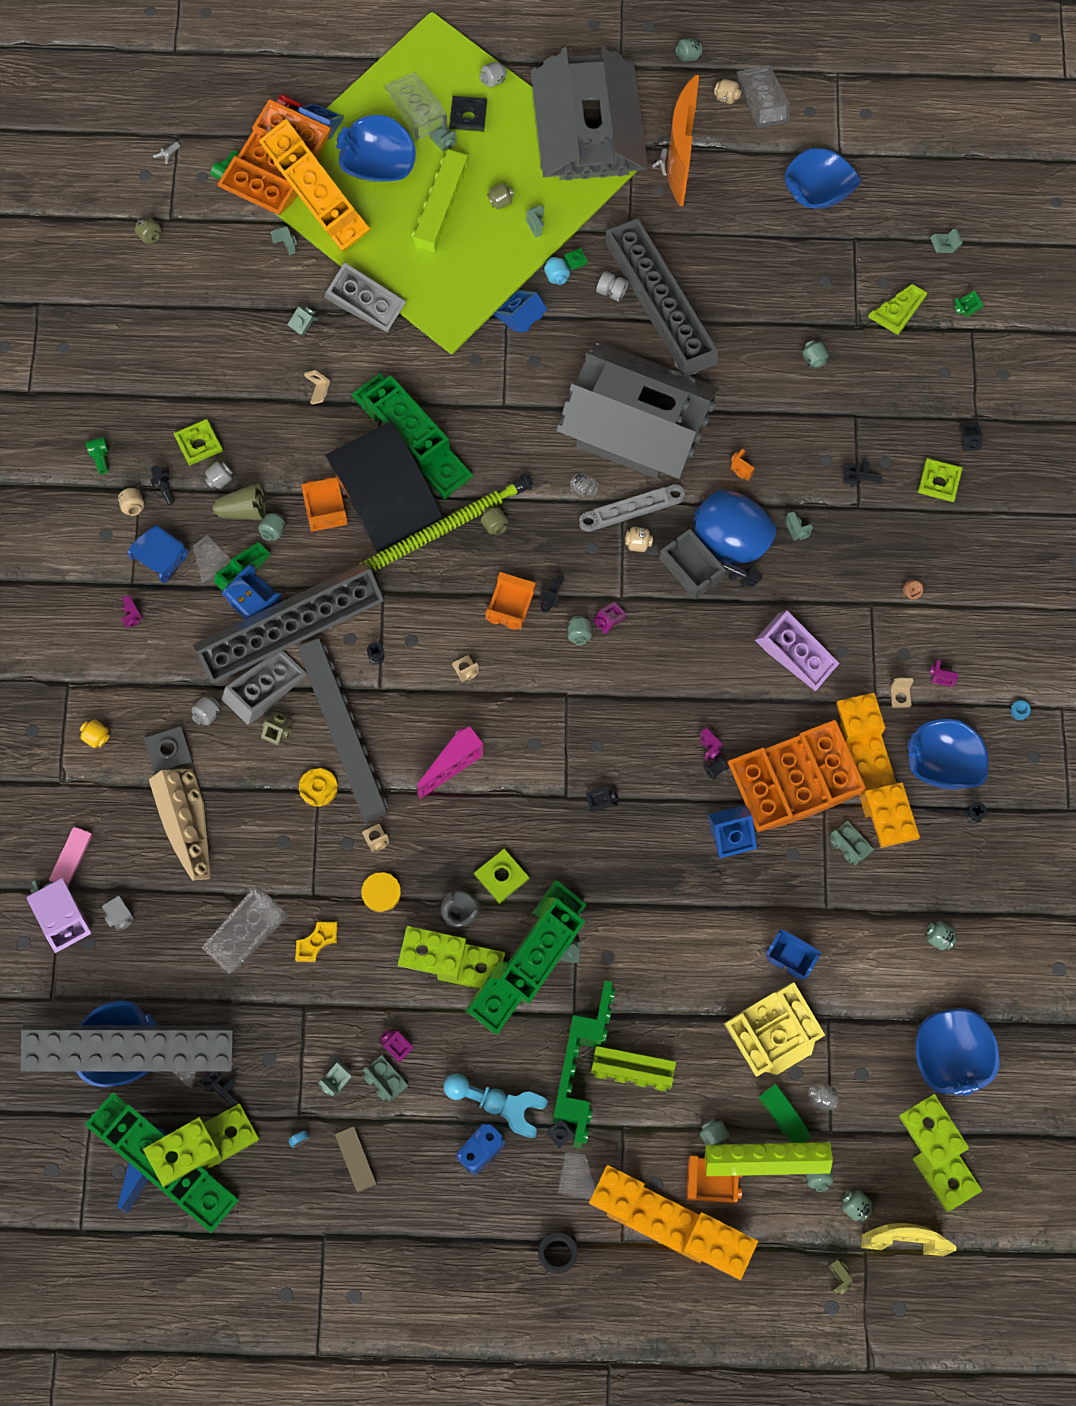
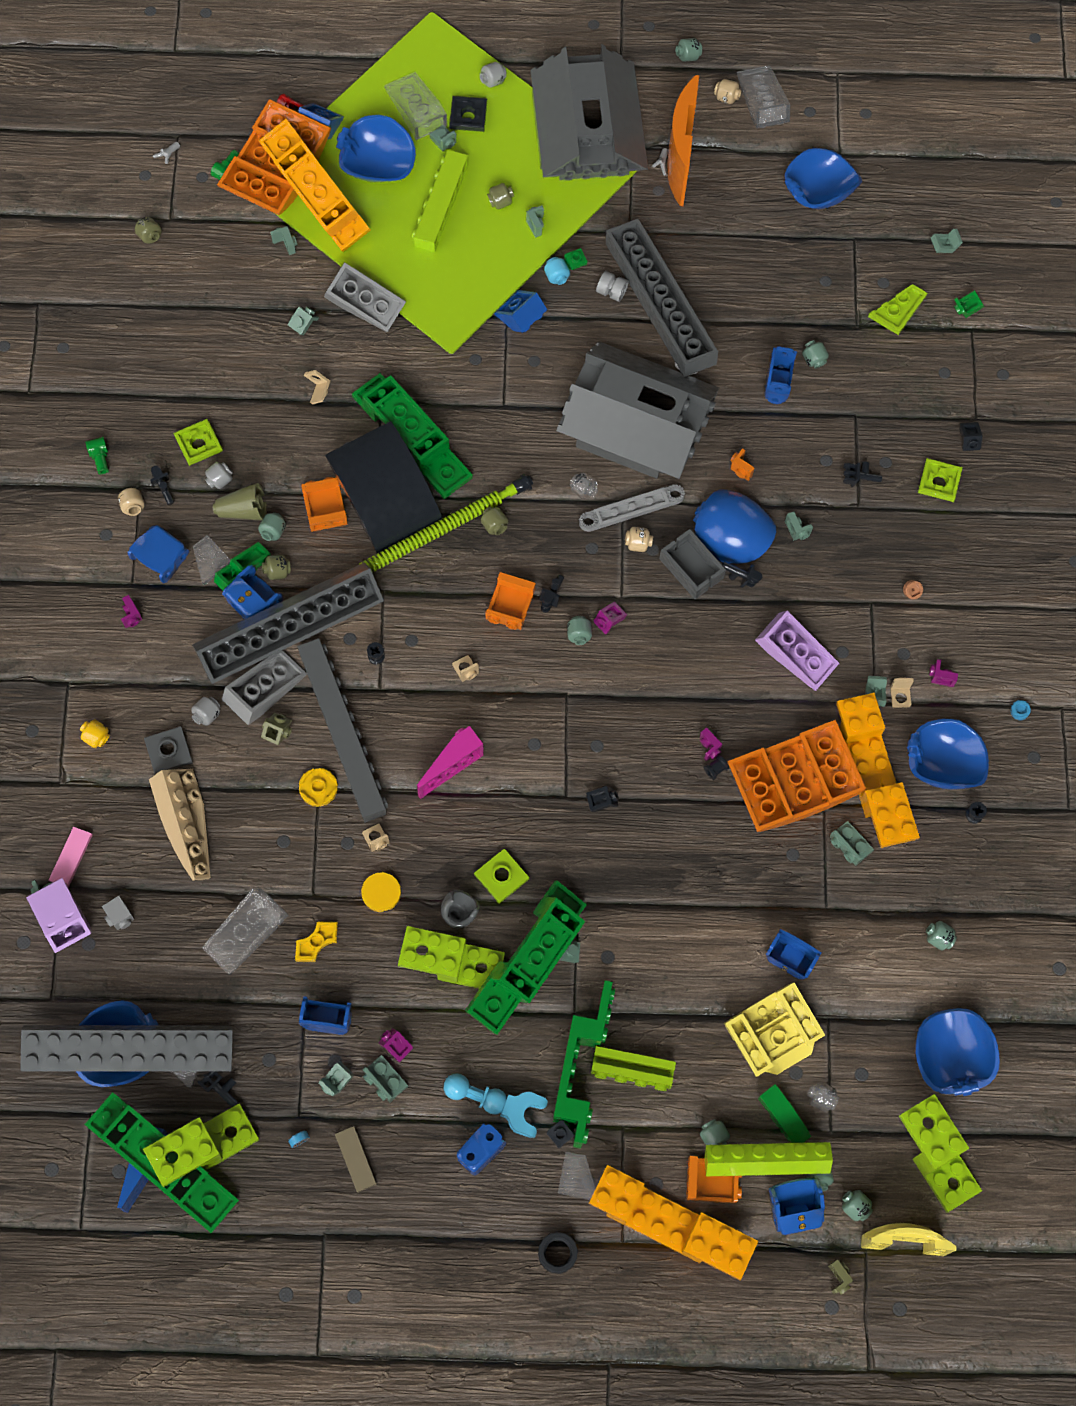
(276, 567): none -> olive head
(325, 1017): none -> blue piece
(732, 831): blue slope -> none
(780, 375): none -> blue piece
(797, 1205): none -> blue piece
(877, 685): none -> sand green bracket

